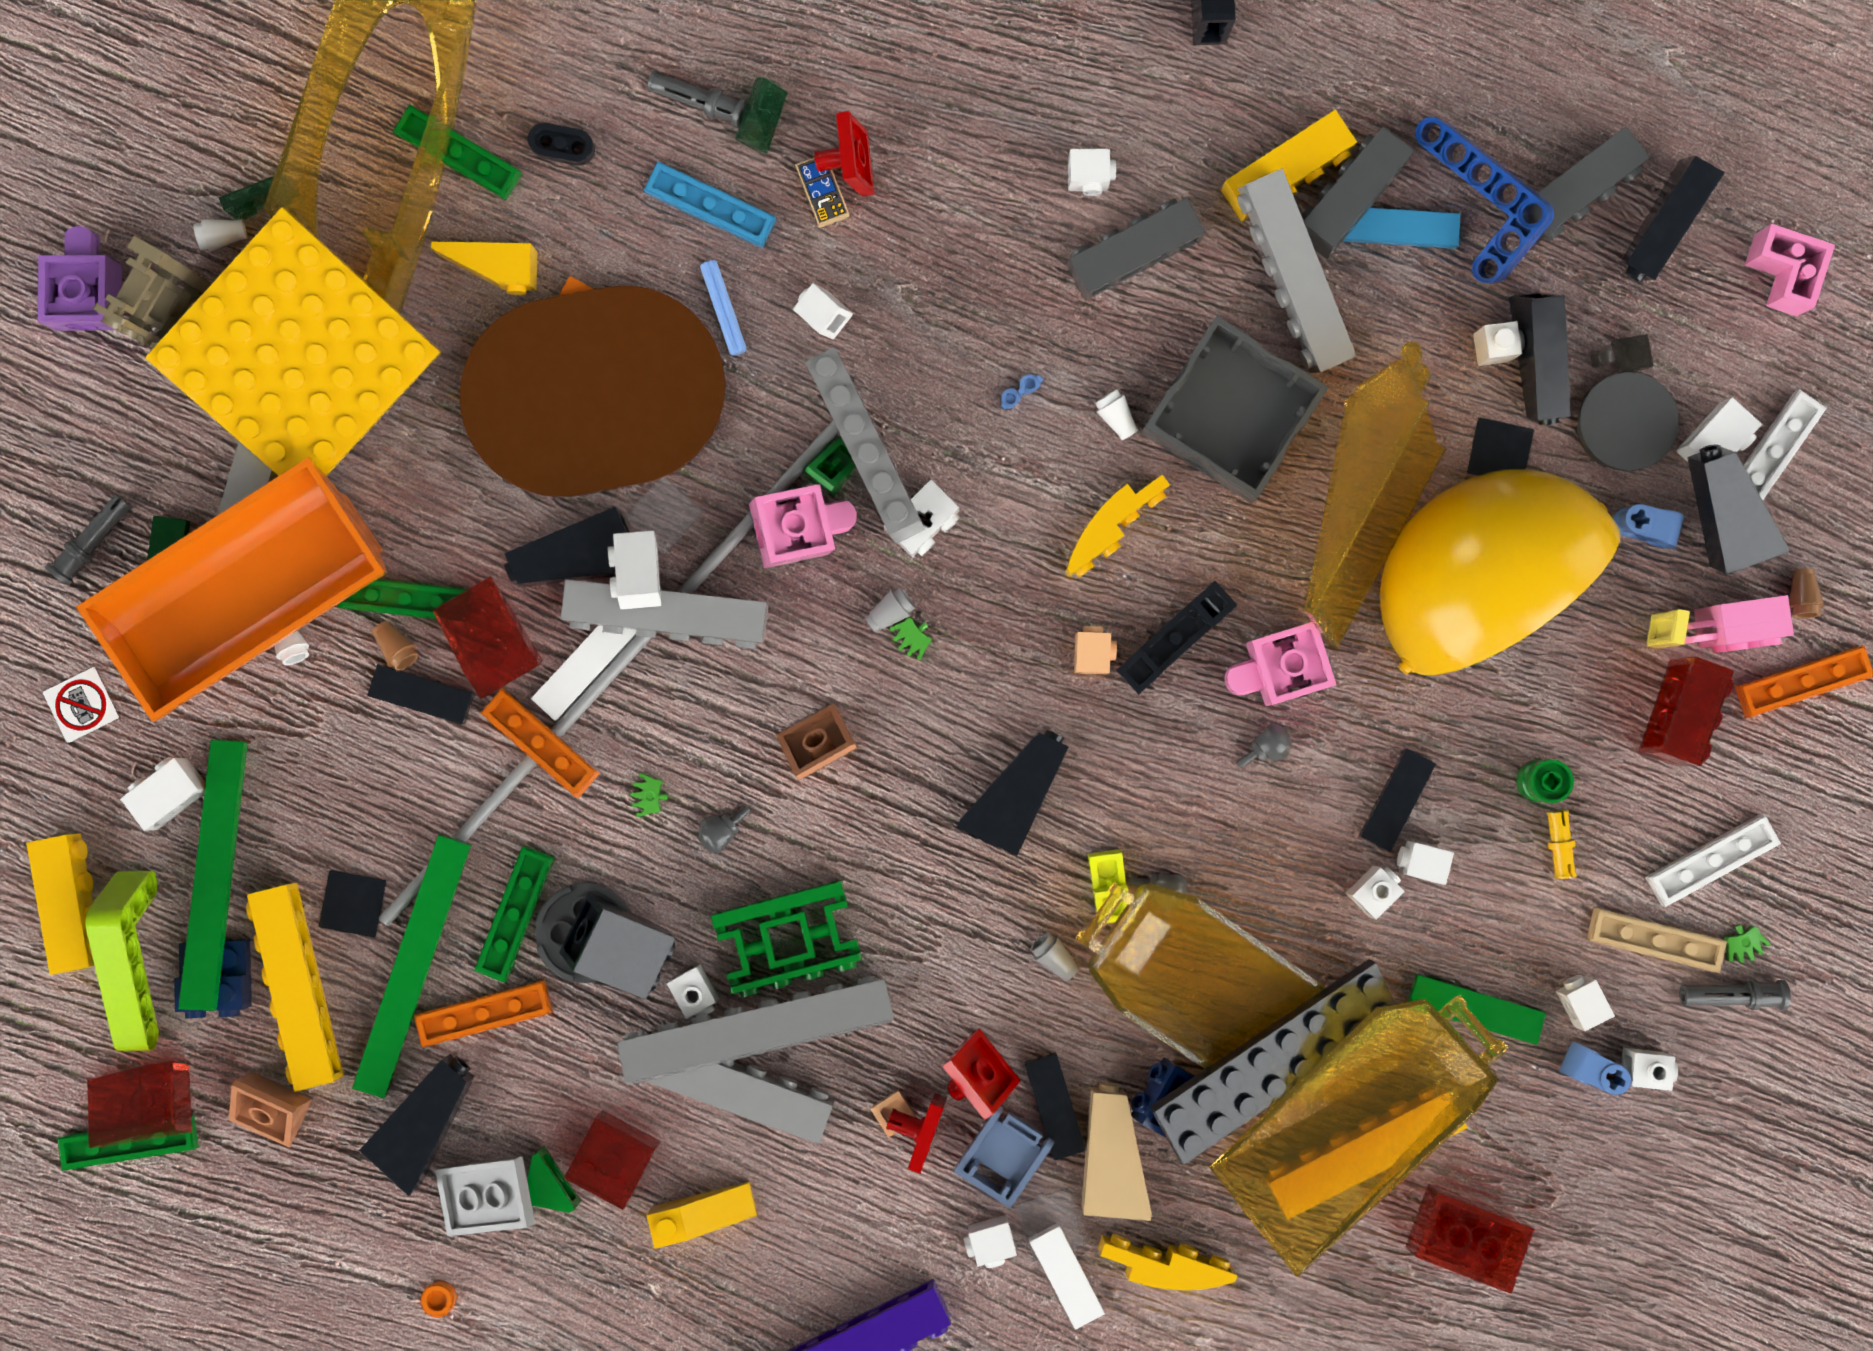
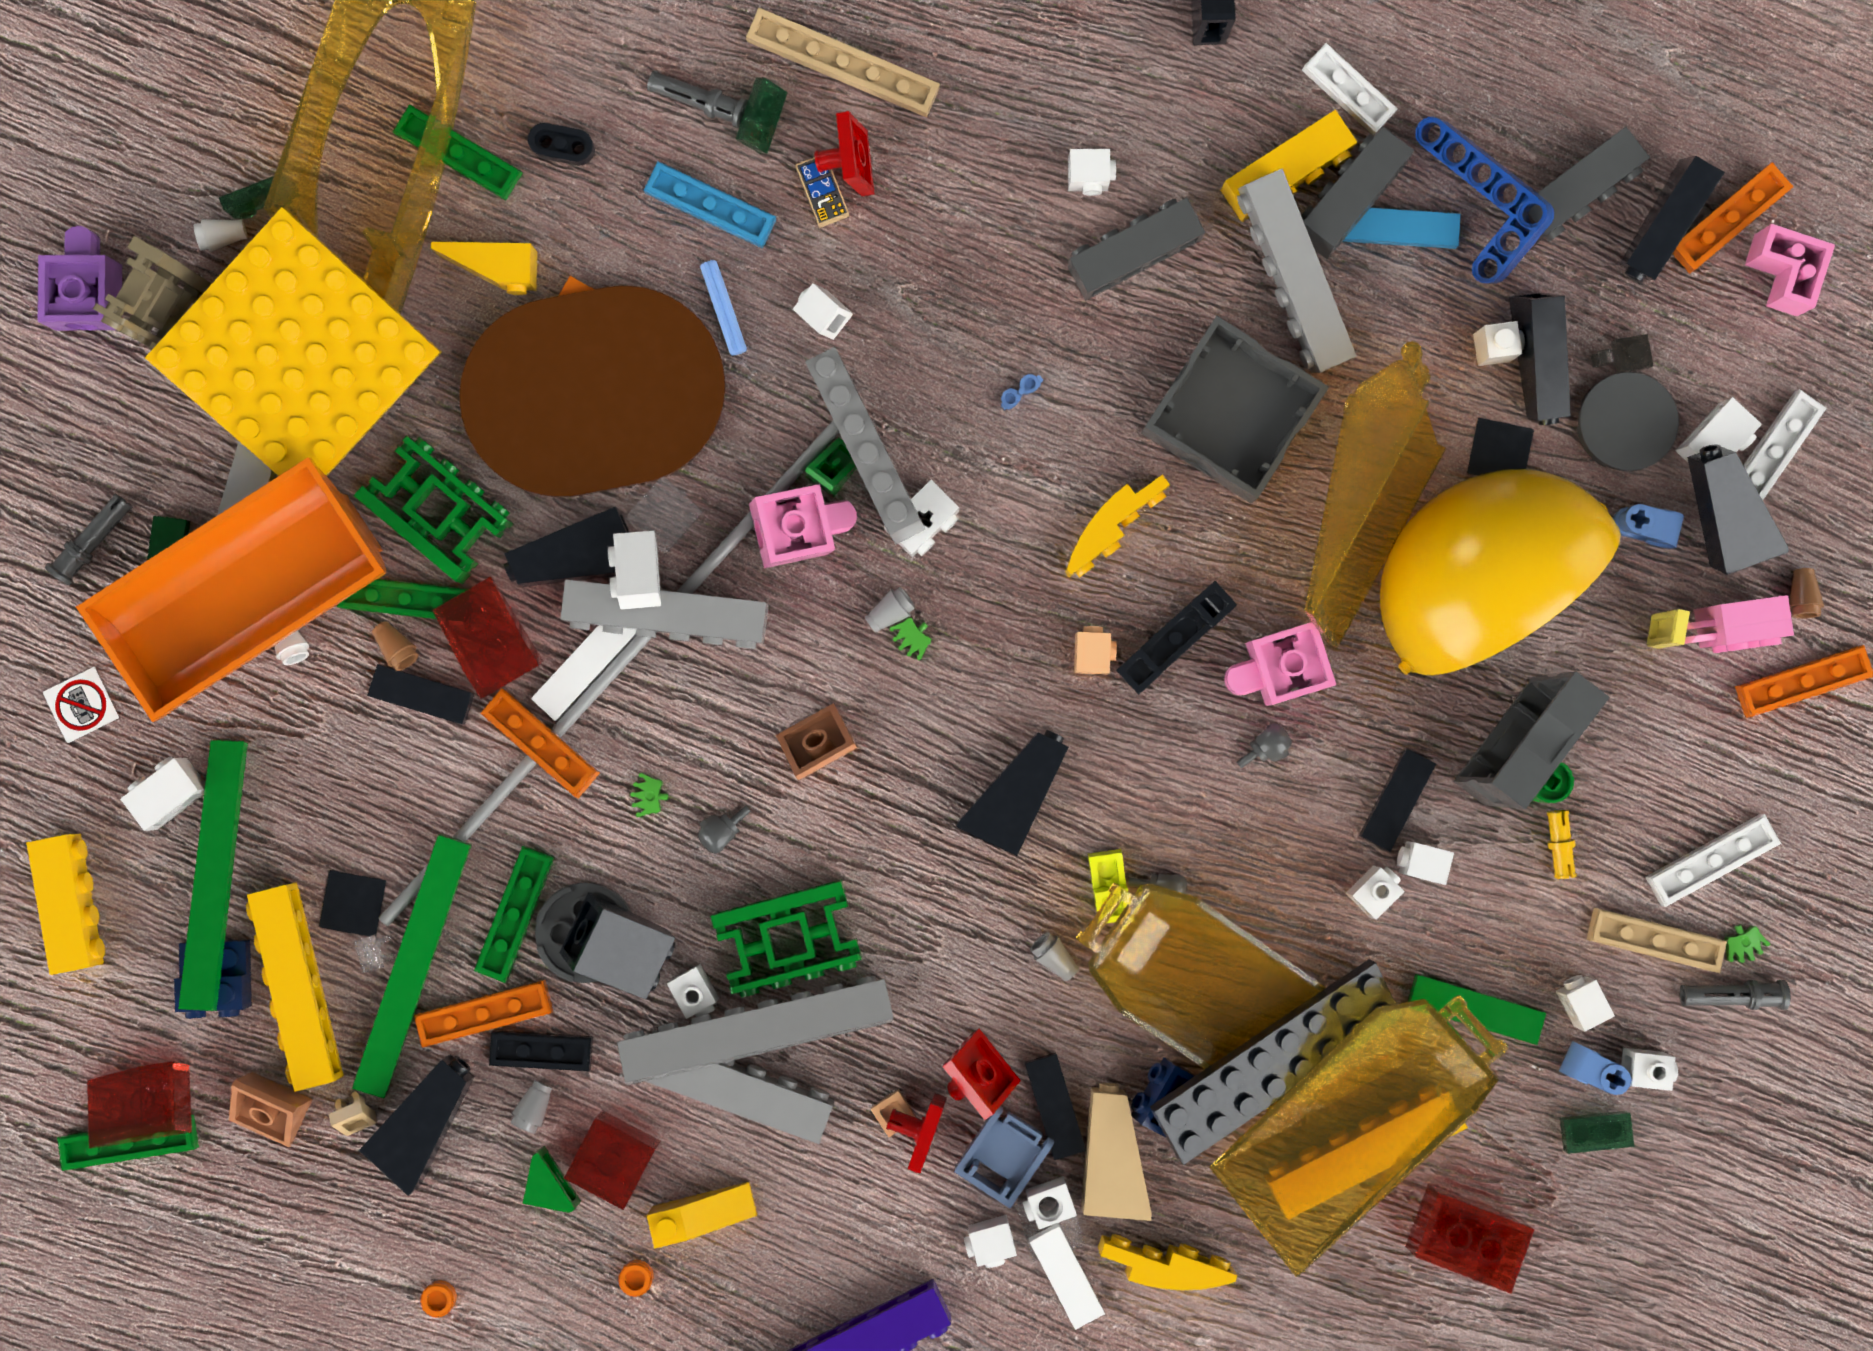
(119, 958): lime beam -> none
(352, 1117): none -> tan tile
(370, 954): none -> clear tile
(418, 528): none -> green fence
(485, 1196): light grey plate -> none
(532, 1107): none -> light grey cone
(541, 1050): none -> black tile
(636, 1278): none -> orange tile
(842, 62): none -> tan plate
(1063, 1210): none -> white brick
(1116, 413): white cone -> none
(1349, 89): none -> white tile
(1531, 740): none -> dark grey tile
(1596, 1132): none -> clear green plate
(1686, 712): clear red brick -> none
(1731, 217): none -> orange plate

